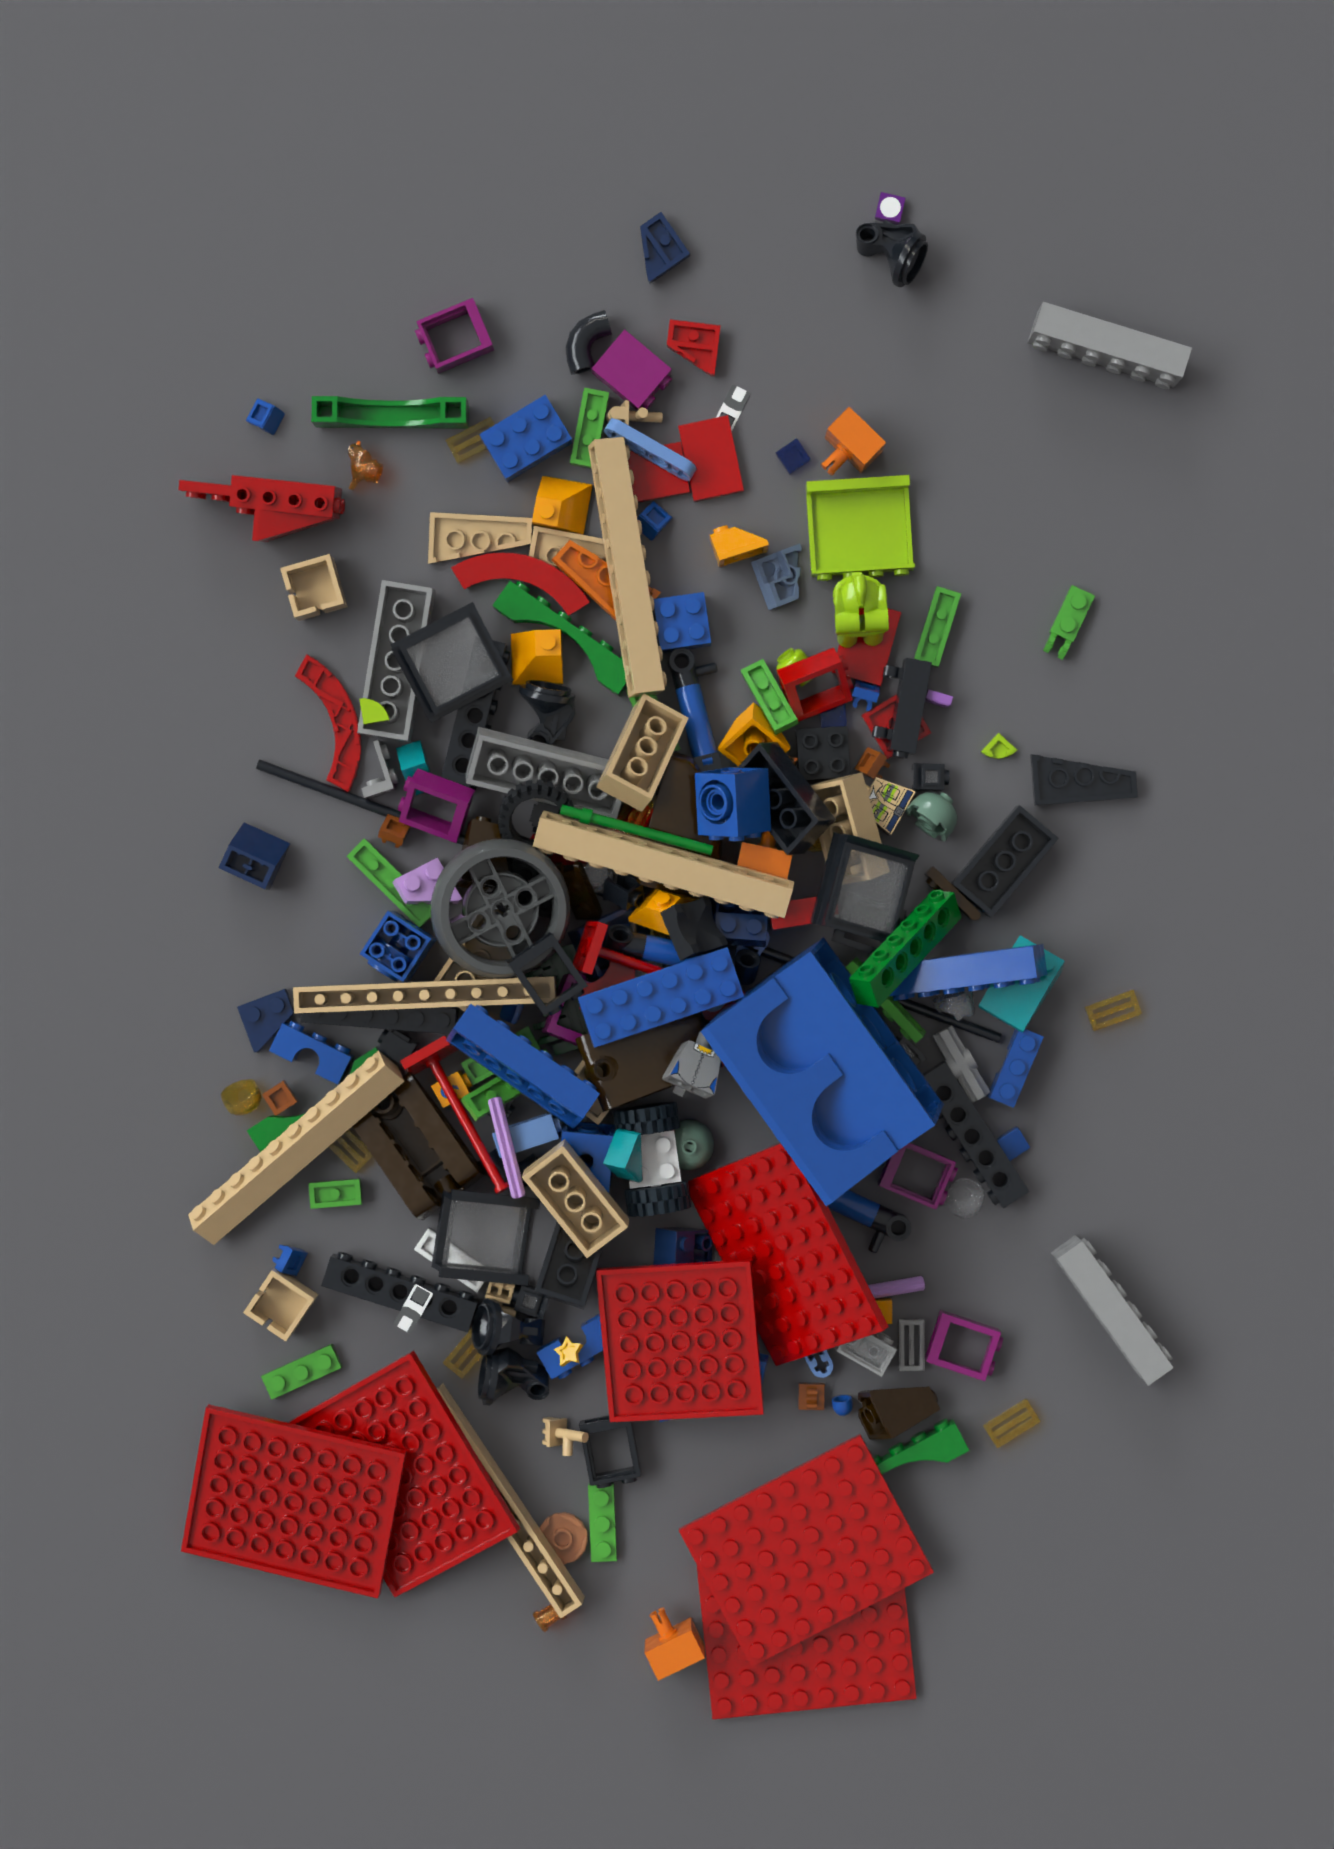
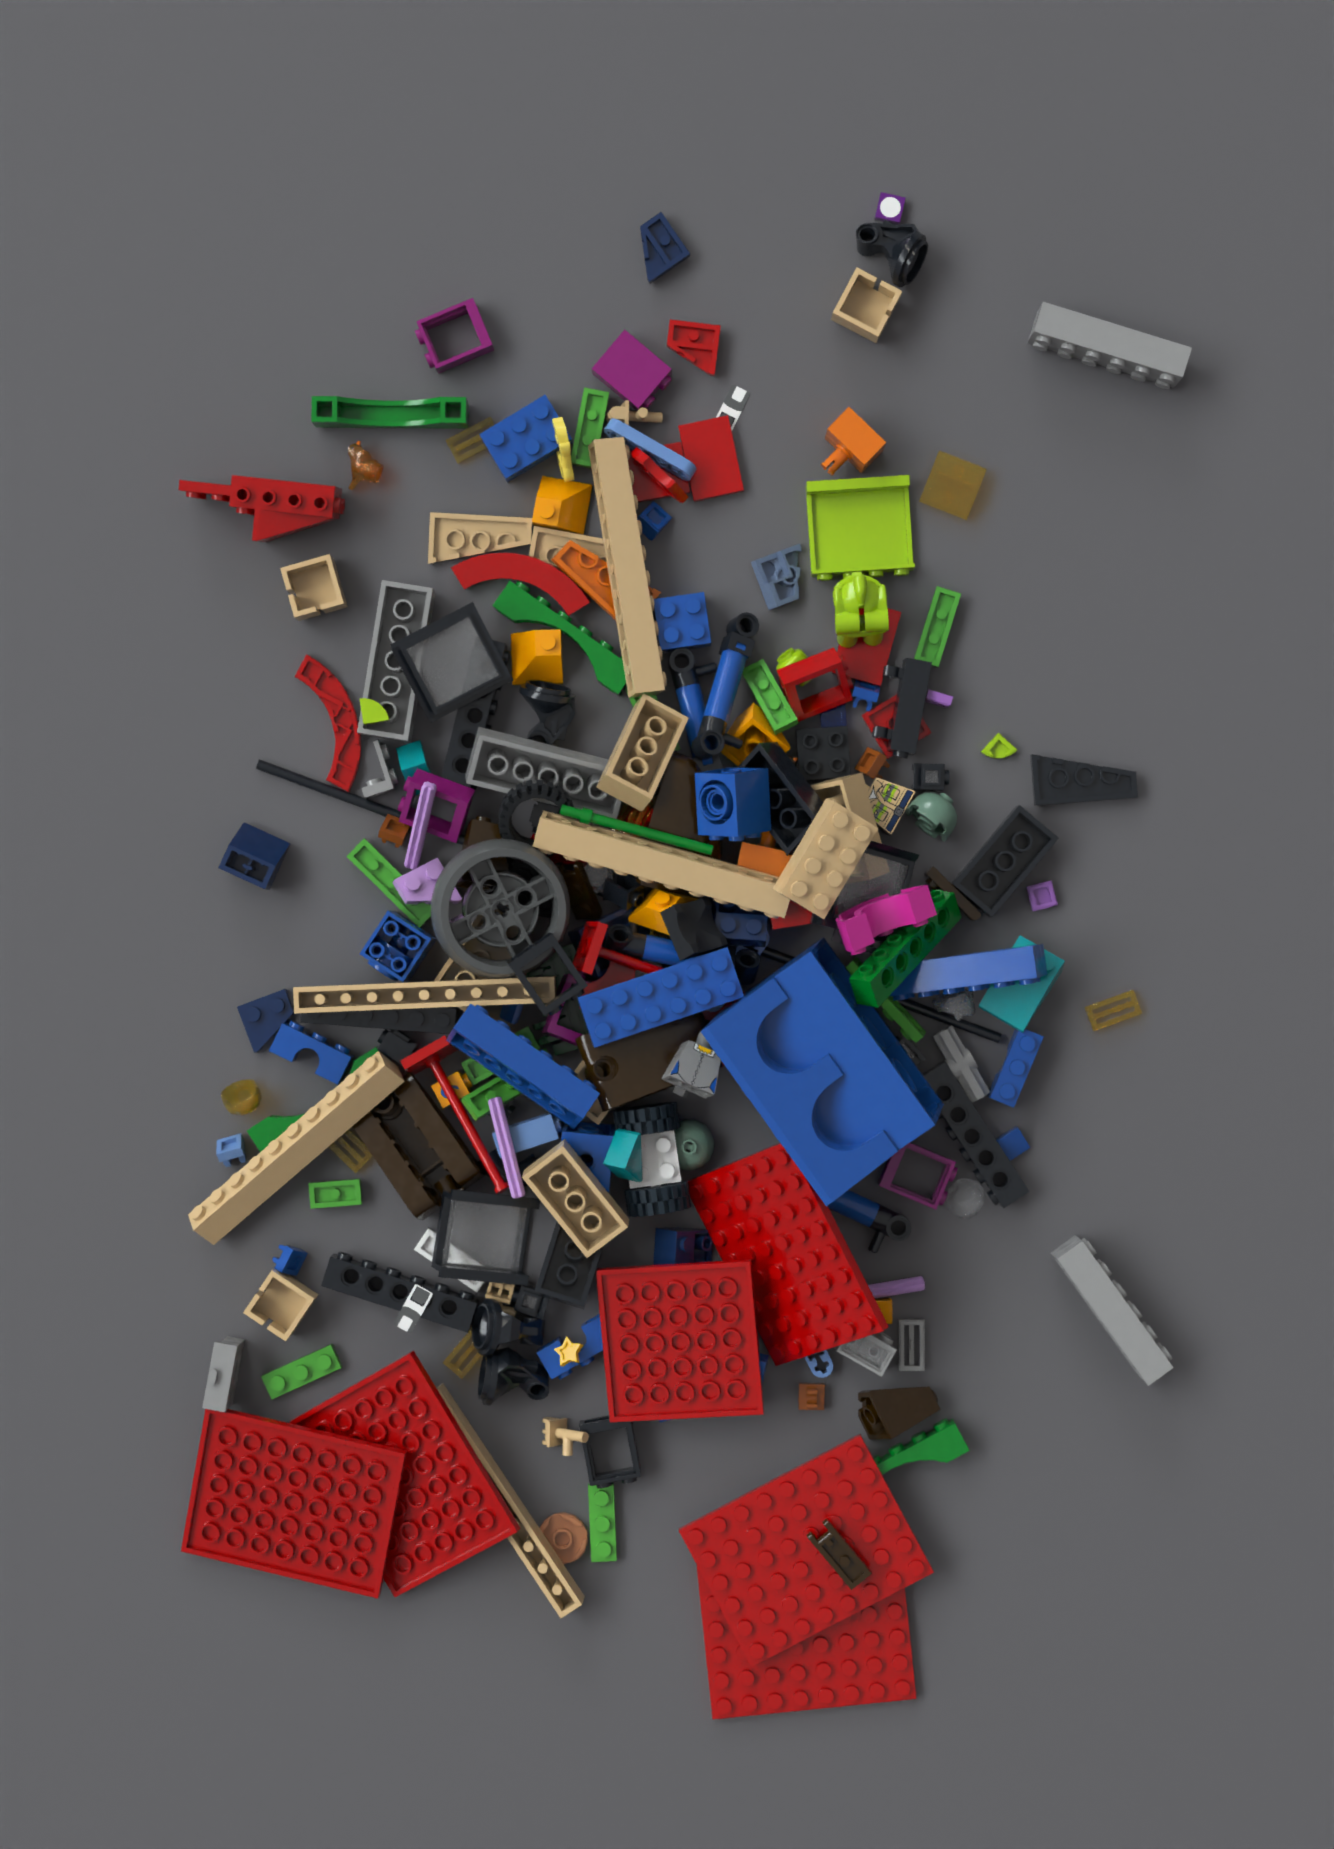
(223, 1374): none -> light grey container
(231, 1148): none -> medium blue tile
(265, 416): blue slope -> none
(280, 1098): dark orange tile -> none
(420, 825): none -> lavender axle
(546, 1617): clear orange bush -> none
(564, 452): none -> light yellow helmet
(581, 340): black cylinder -> none
(659, 475): none -> red tile
(673, 1646): orange brick -> none
(734, 652): none -> piece
(736, 545): light orange slope -> none
(793, 456): clear blue tile -> none
(825, 858): none -> tan brick
(840, 1555): none -> dark brown hinge
(842, 1404): blue hinge -> none
(863, 307): none -> tan piece
(882, 915): none -> dark pink brick
(938, 1337): magenta window -> none
(952, 485): none -> clear yellow slope
(1014, 1433): clear yellow tile -> none
(1041, 895): none -> medium lavender tile
(1069, 619): bright green hinge -> none

